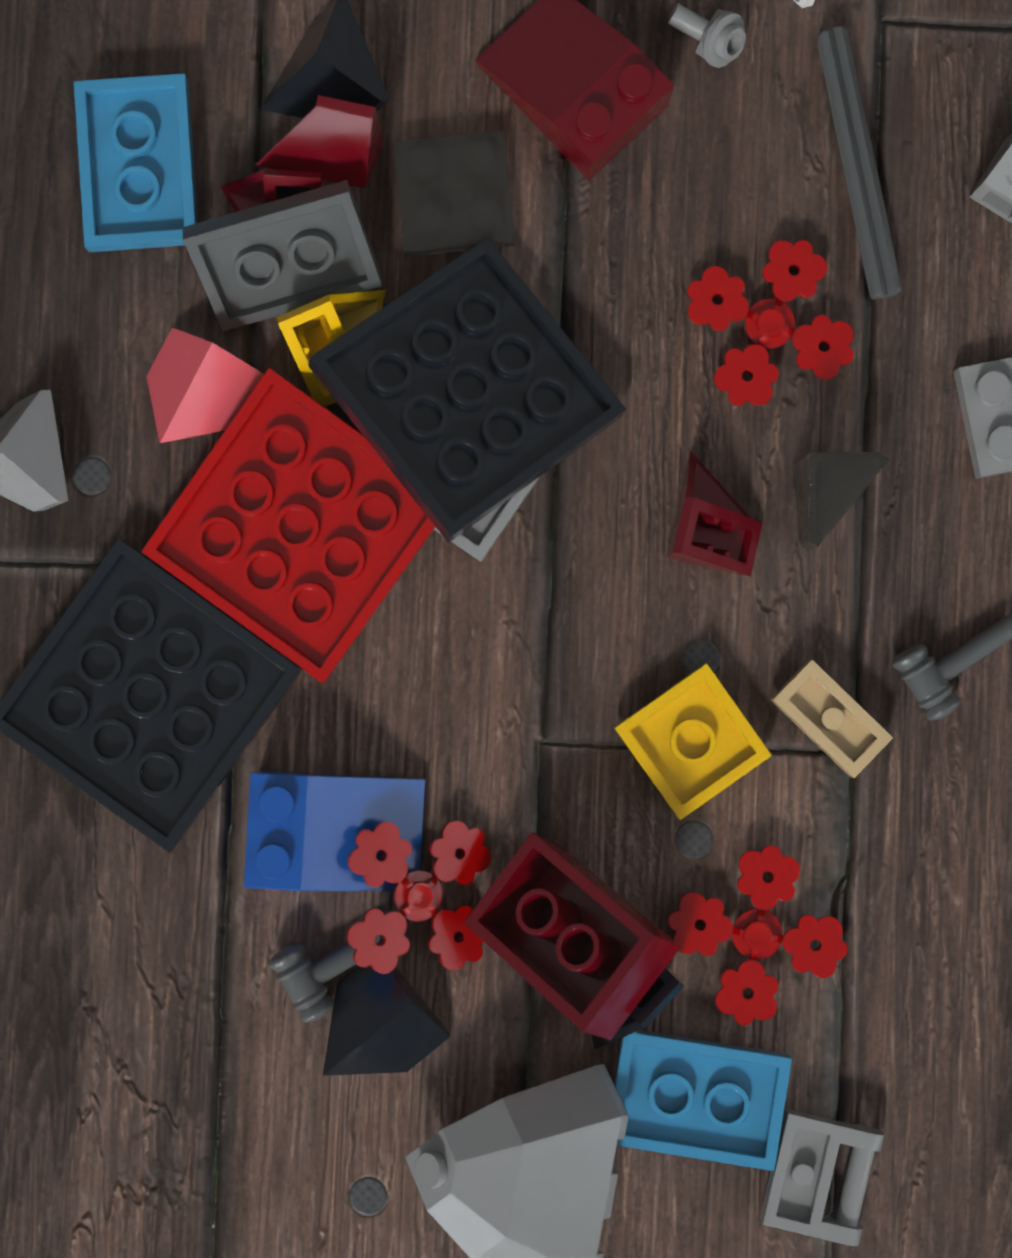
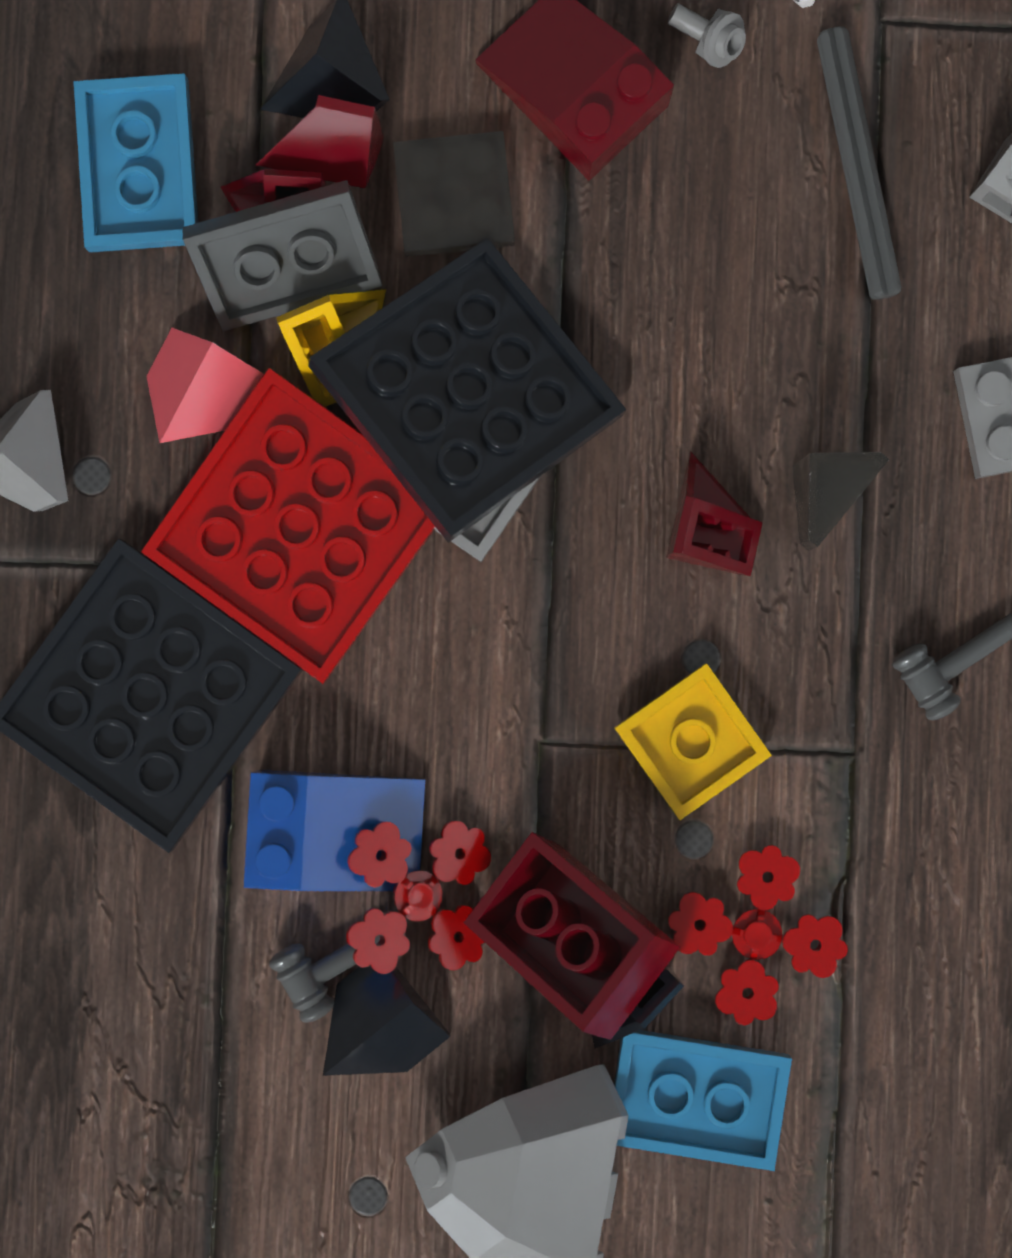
(770, 323): red plant -> none
(804, 1173): light grey plate -> none
(831, 718): tan plate -> none

